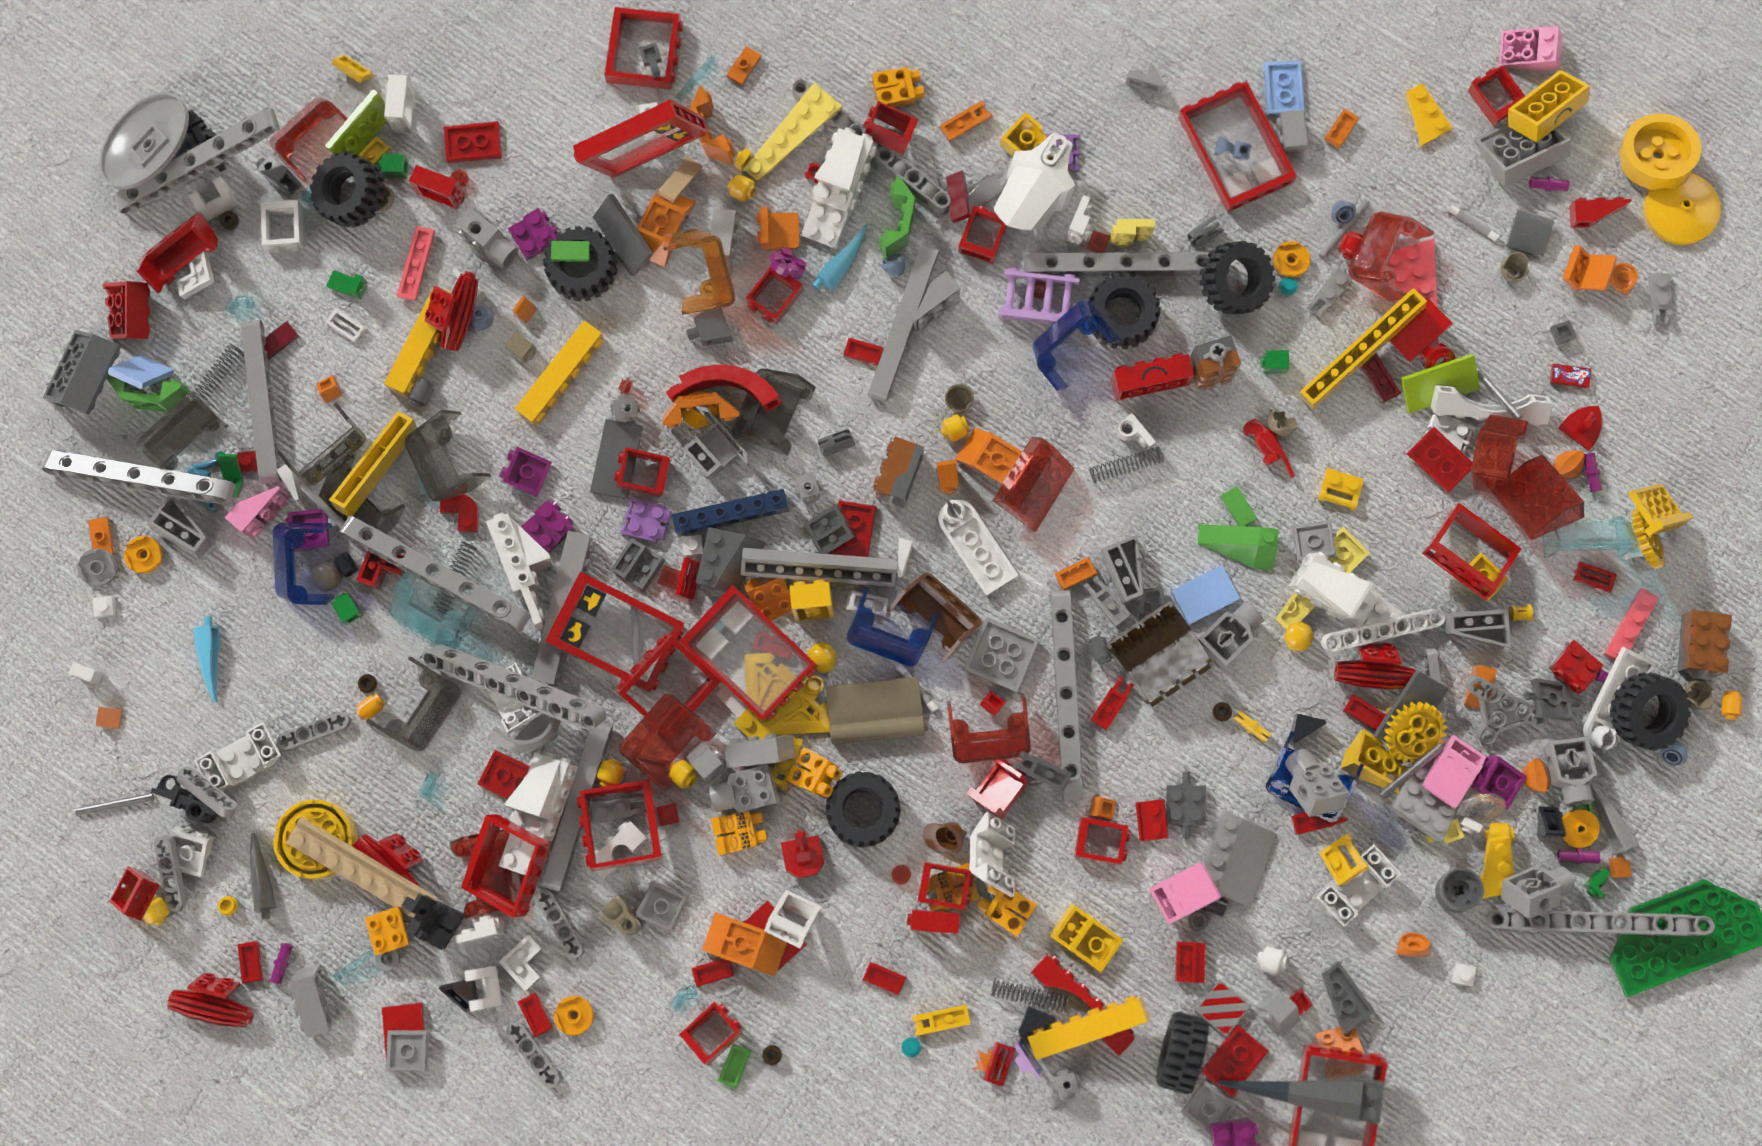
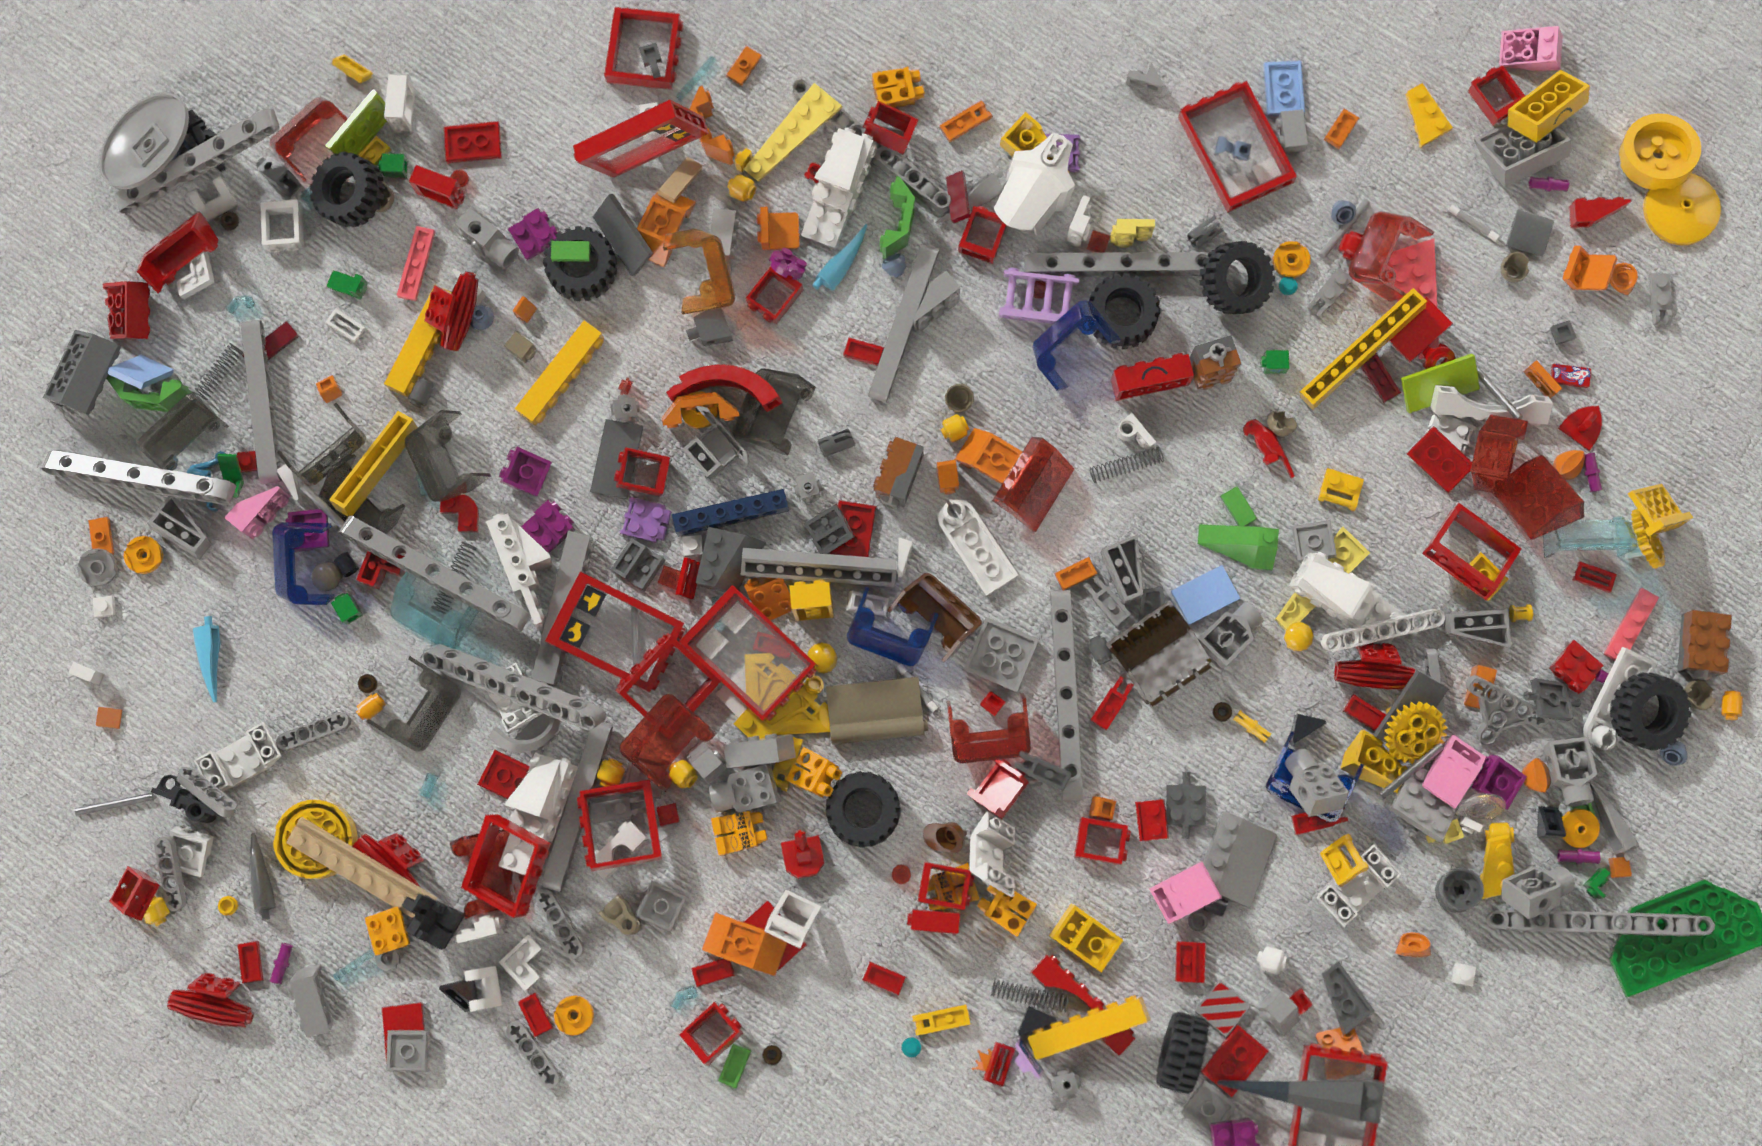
(1542, 379): none -> orange plate

